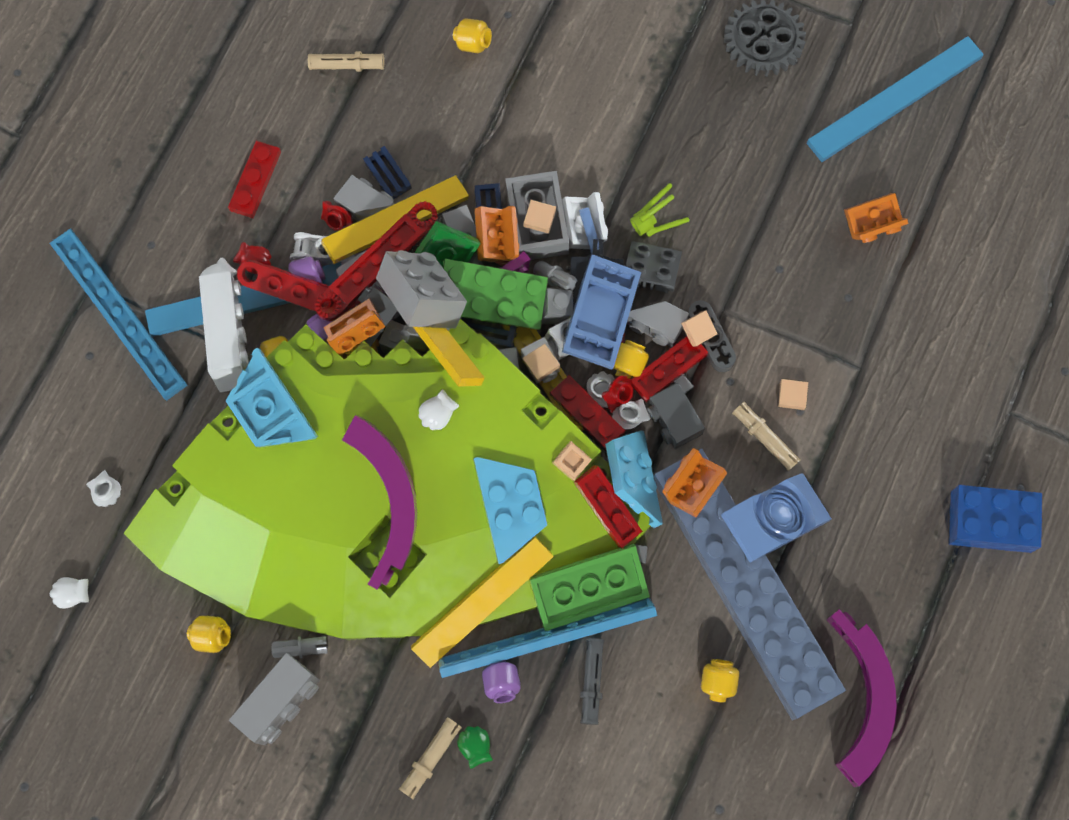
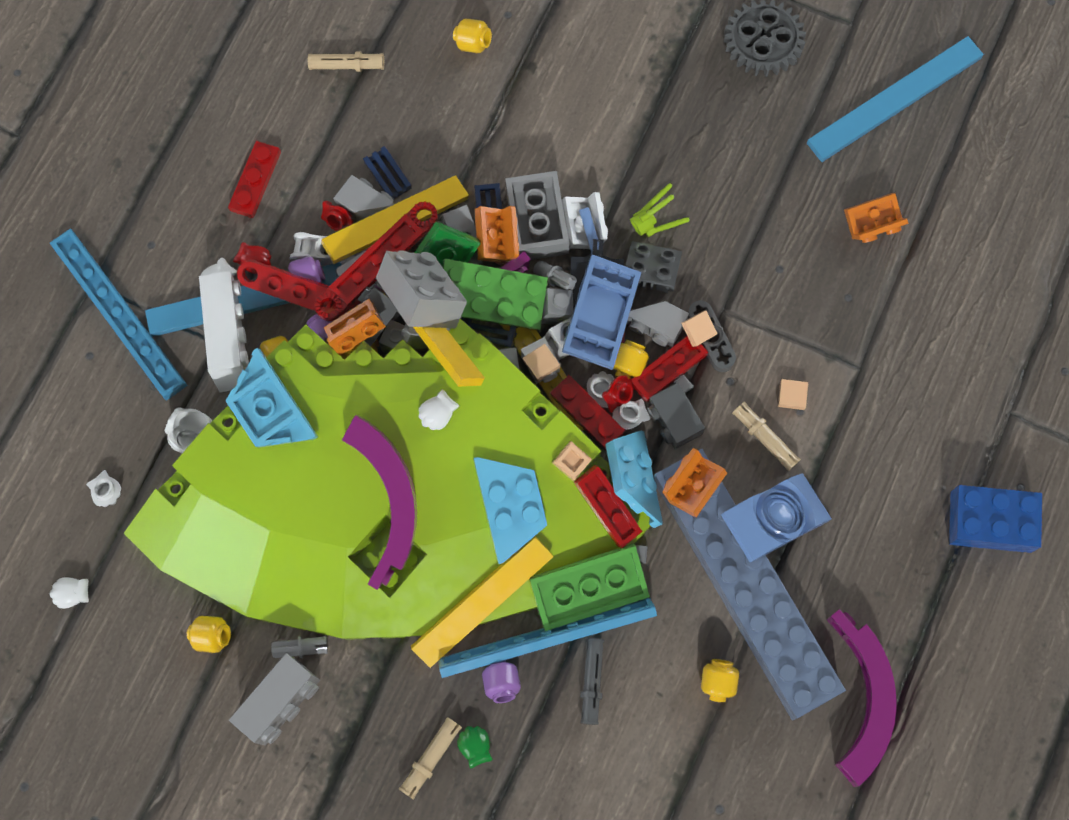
(184, 427): none -> white hair
(539, 216): light nougat tile -> none

